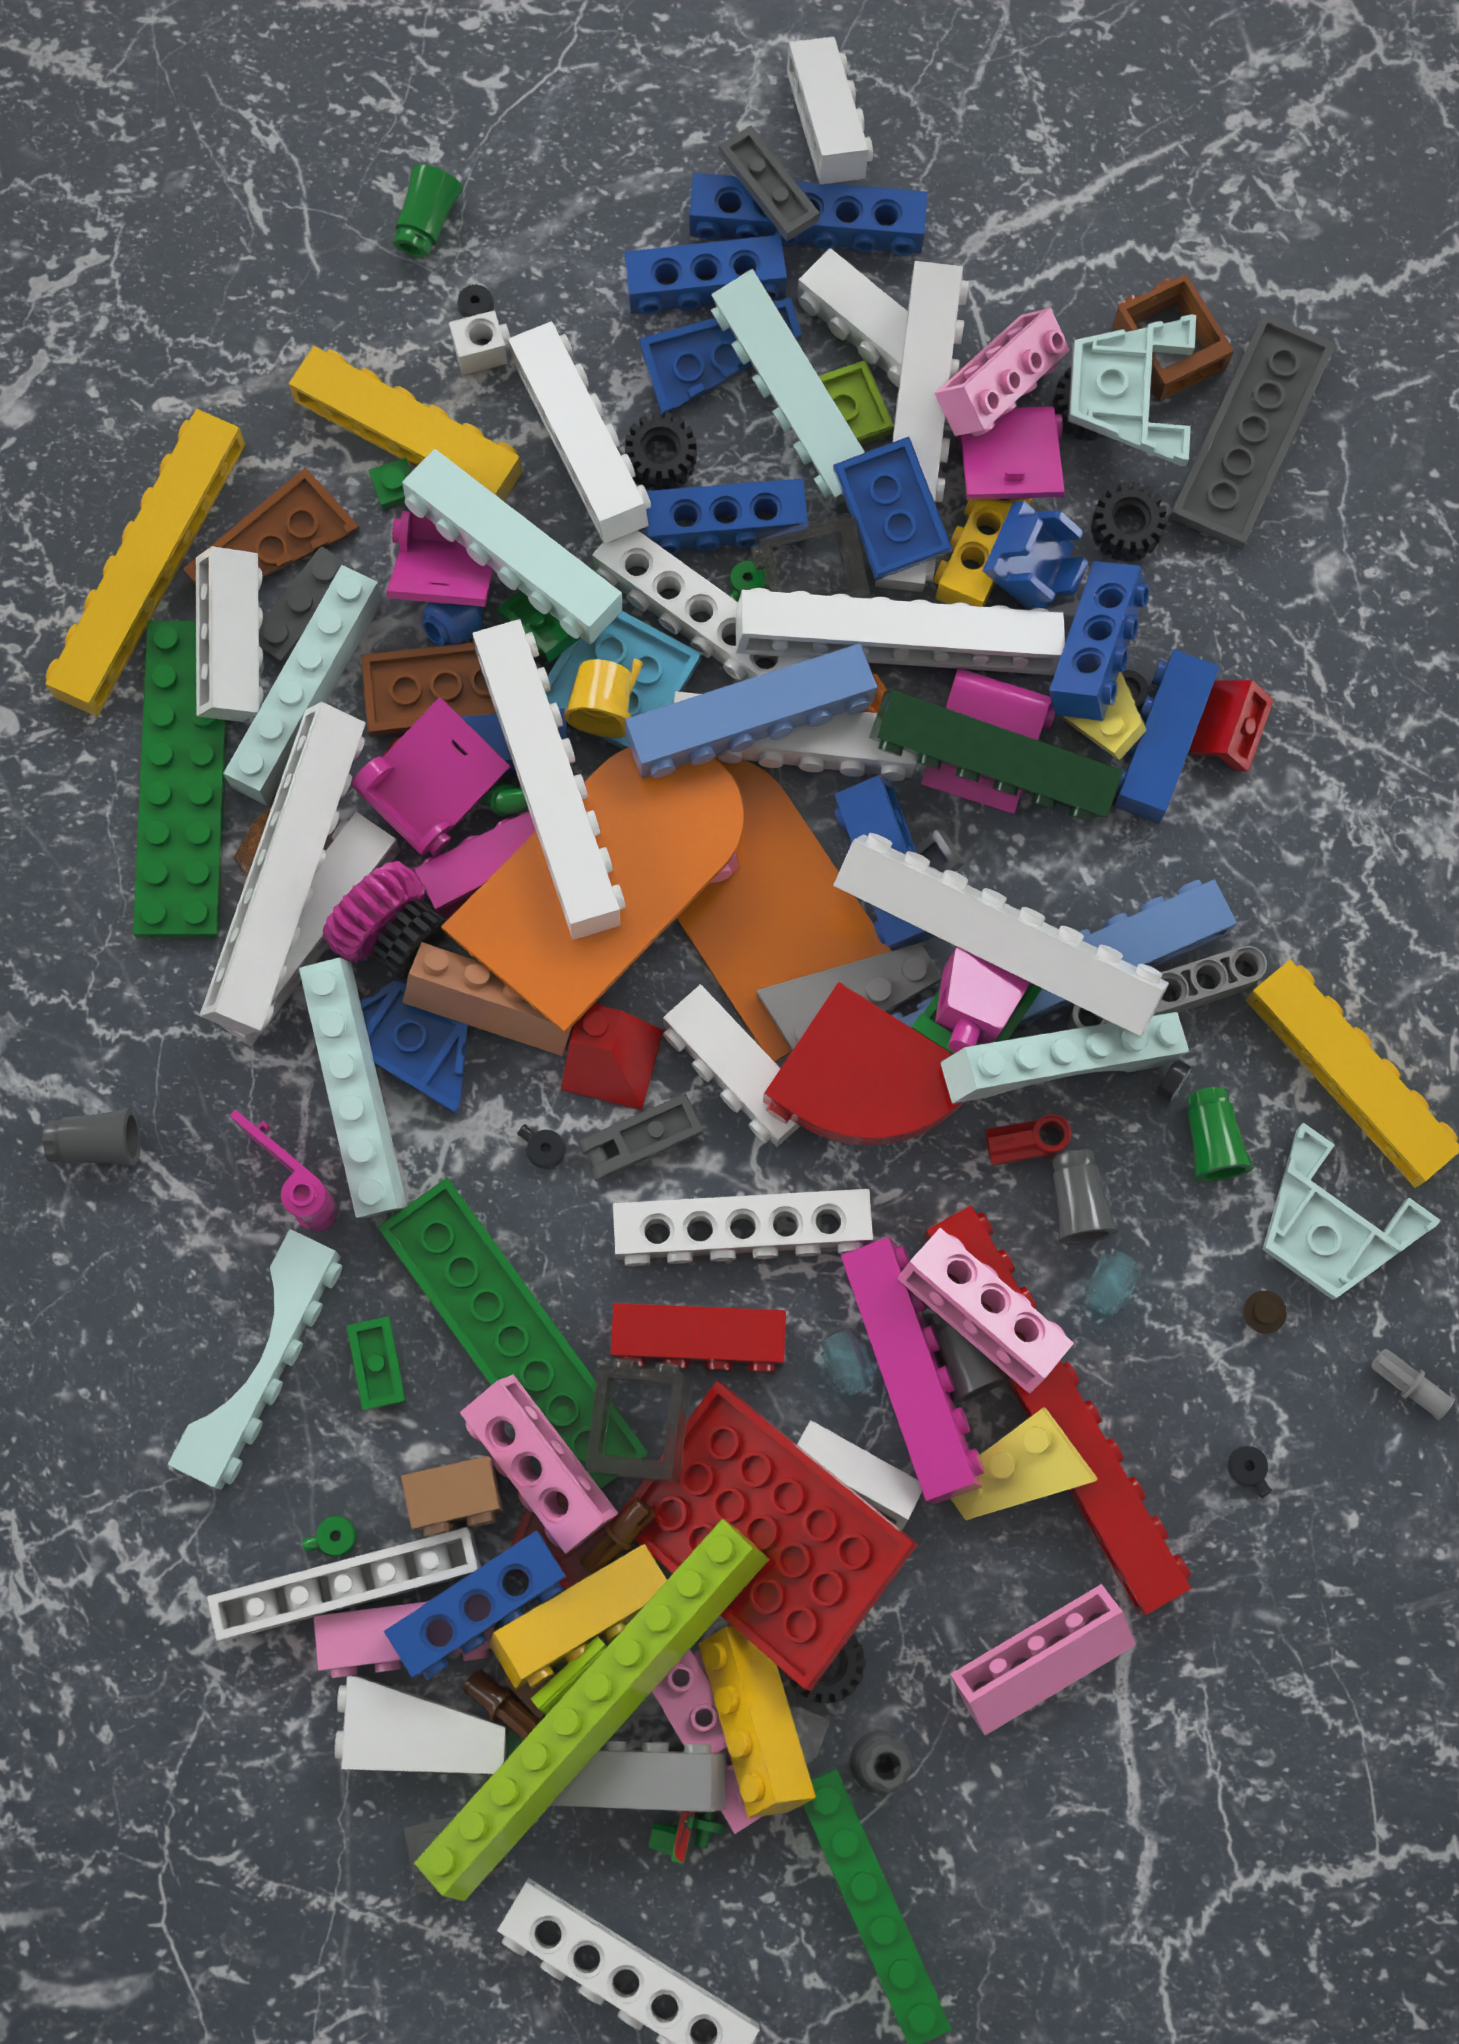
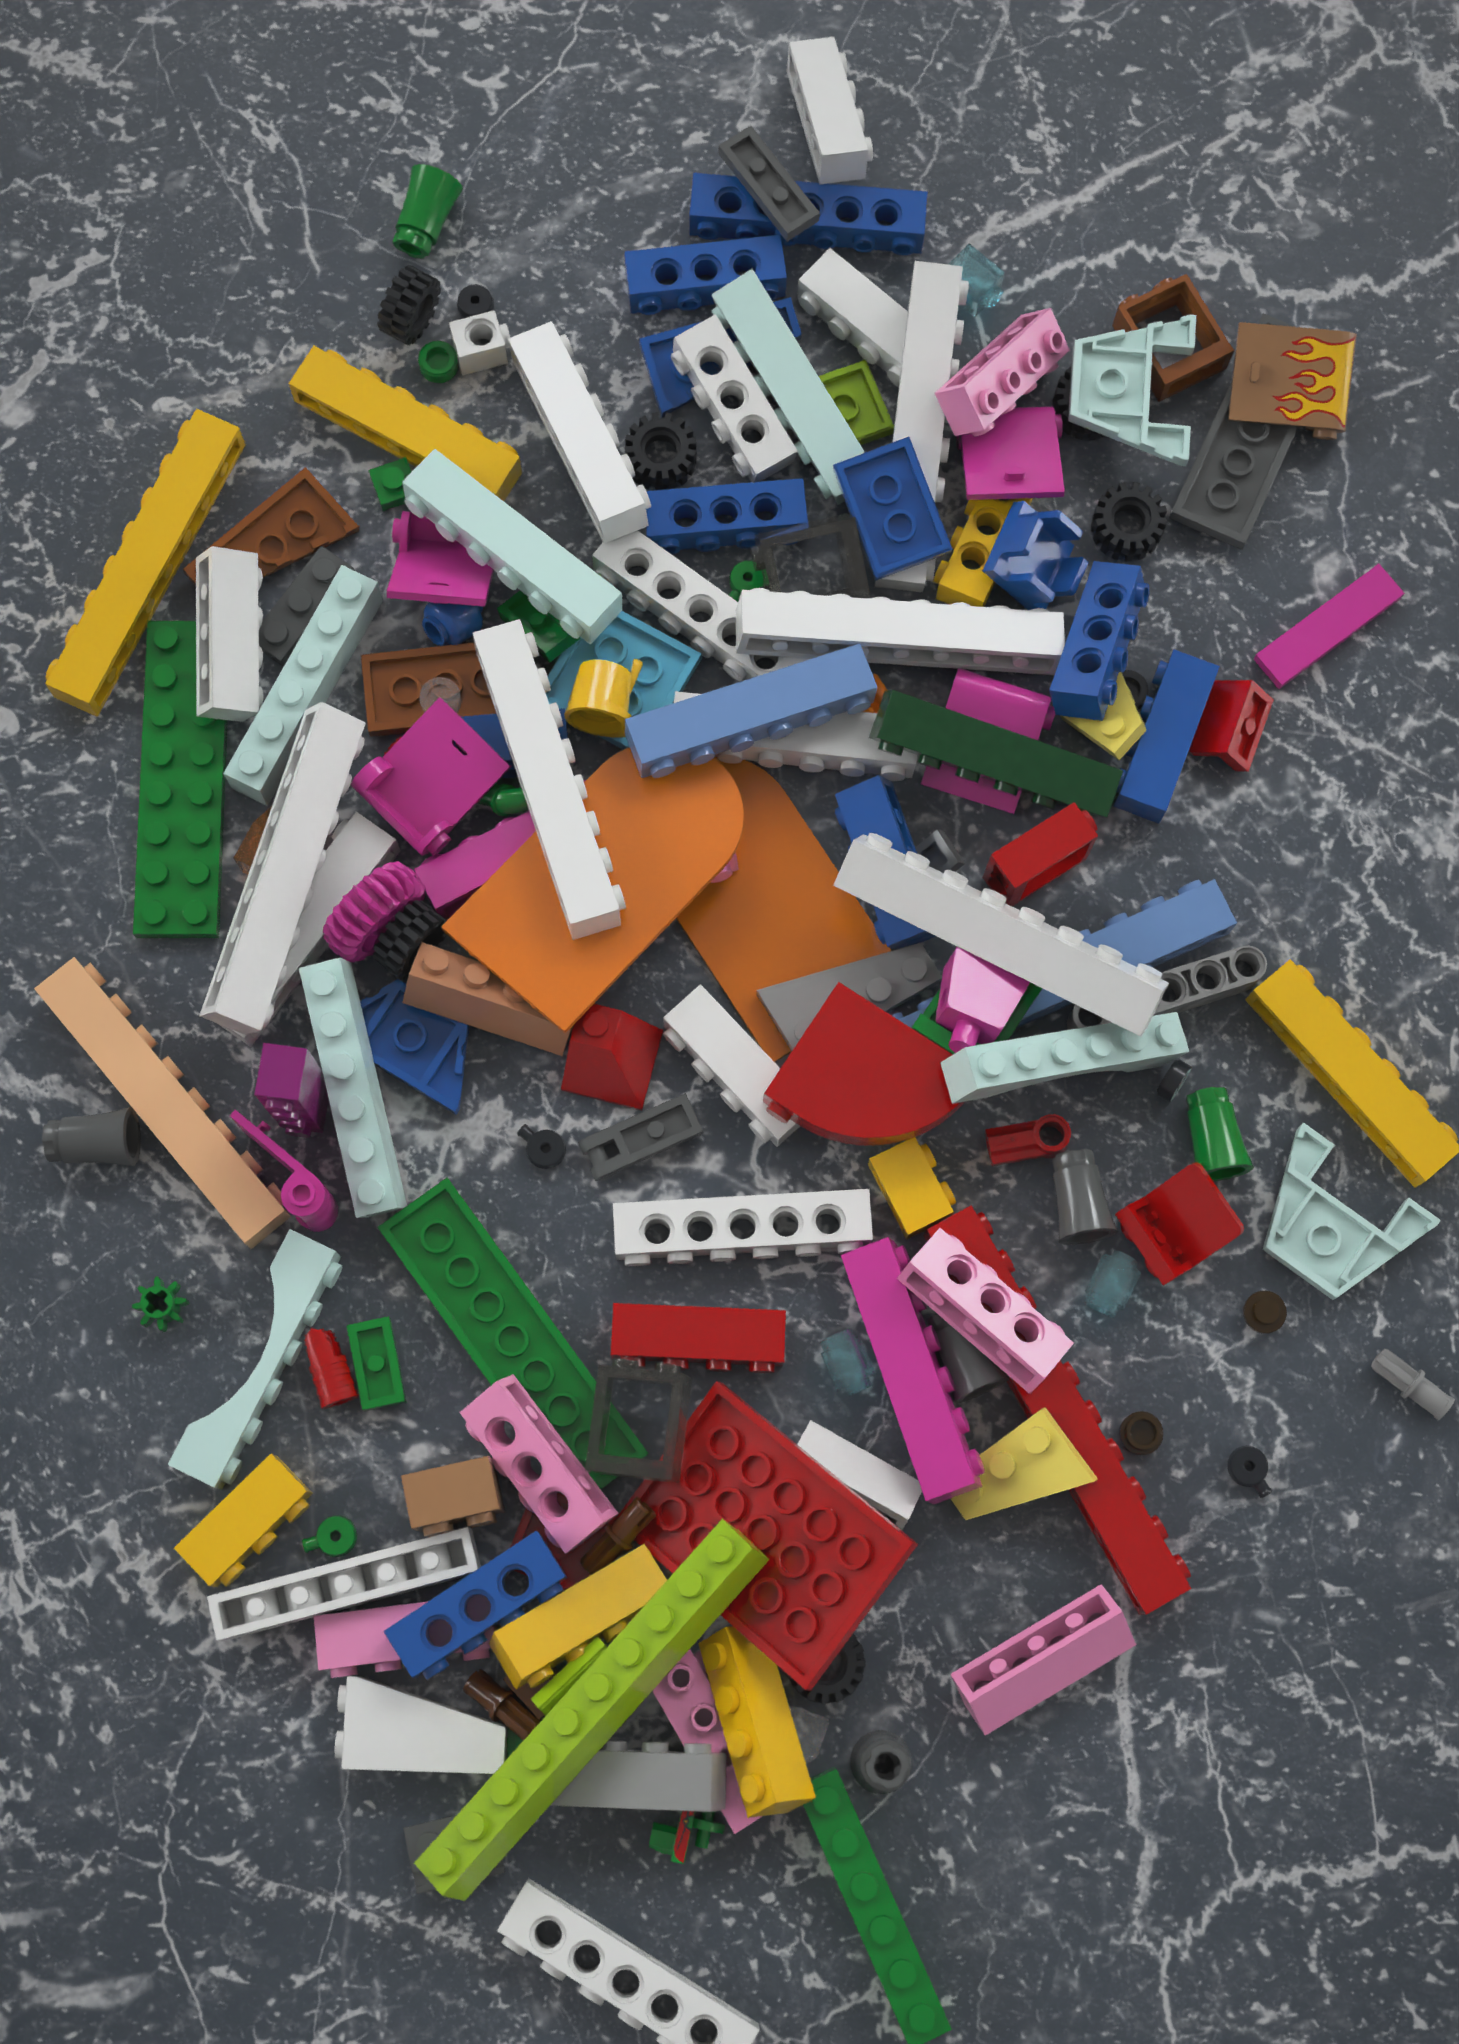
(149, 1308): none -> green gear
(162, 1101): none -> light nougat brick
(244, 1522): none -> yellow brick
(292, 1089): none -> magenta brick
(329, 1369): none -> red hinge
(409, 305): none -> black tyre
(438, 361): none -> green tile
(442, 688): none -> clear tile
(711, 343): none -> white brick
(911, 1186): none -> yellow brick
(983, 277): none -> clear light blue brick
(1041, 854): none -> red window
(1141, 1433): none -> dark brown plate
(1180, 1223): none -> red bracket
(1297, 375): none -> medium nougat door
(1328, 626): none -> dark pink tile

